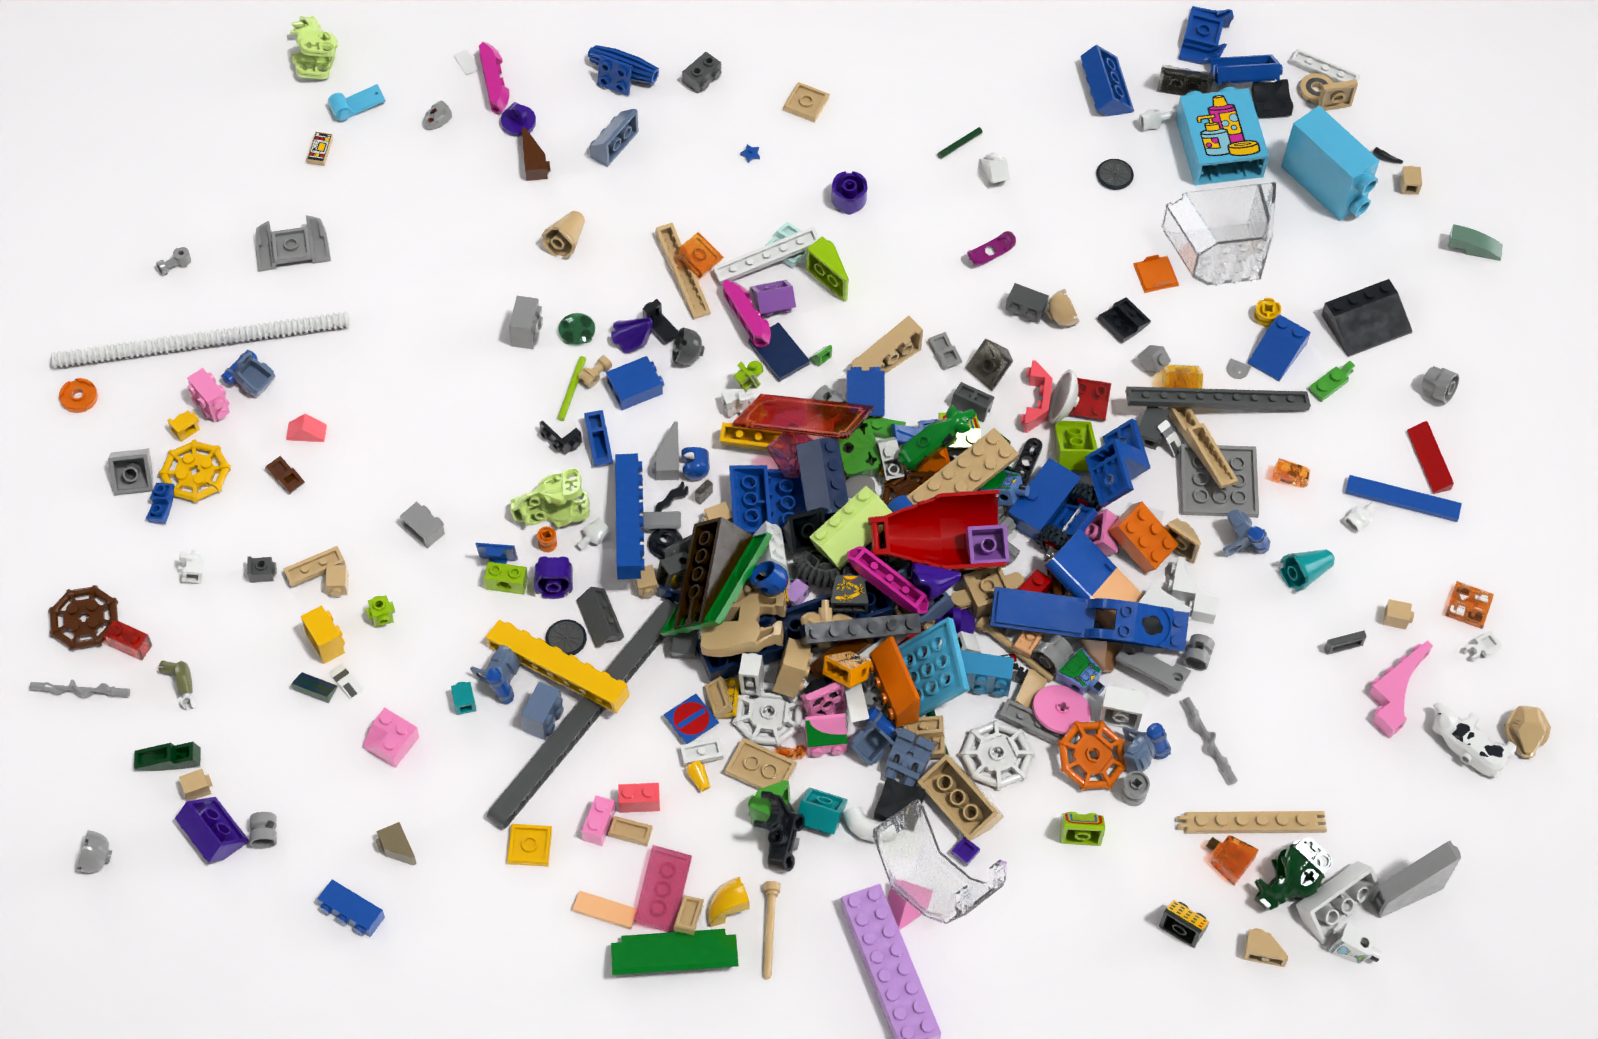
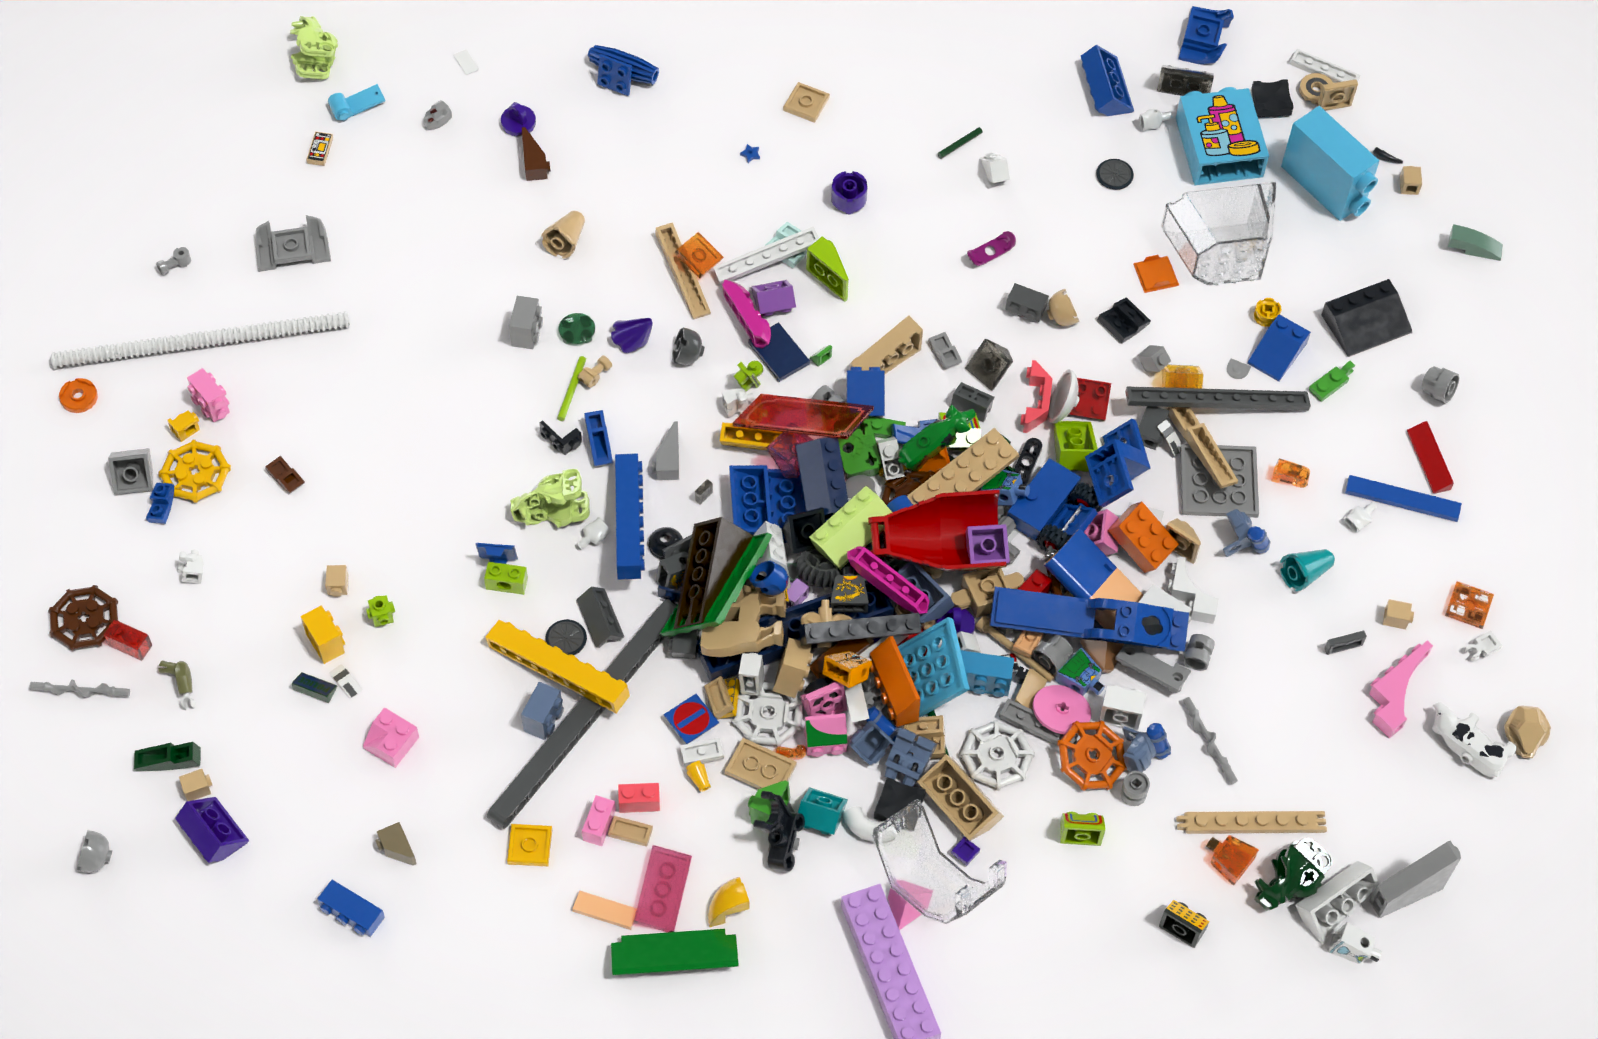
(249, 373): sand blue piece -> none
(261, 569): dark grey brick -> none
(263, 830): light grey wheel -> none
(306, 429): coral slope -> none
(313, 566): tan plate -> none
(422, 524): light grey piece -> none
(463, 698): teal brick -> none
(496, 89): dark pink brick -> none
(500, 672): sand blue piece -> none
(547, 539): orange wheel -> none
(553, 577): dark purple brick -> none
(615, 137): sand blue slope -> none
(635, 382): blue brick -> none
(647, 585): tan brick -> none
(661, 324): black bracket -> none
(662, 520): light grey slope -> none
(677, 493): black hair -> none
(688, 915): tan tile -> none
(699, 466): blue helmet -> none
(702, 72): dark grey brick -> none
(717, 511): tan brick -> none
(772, 890): tan piece -> none
(932, 579): dark purple hat -> none
(1246, 68): blue door -> none
(1263, 948): tan slope -> none

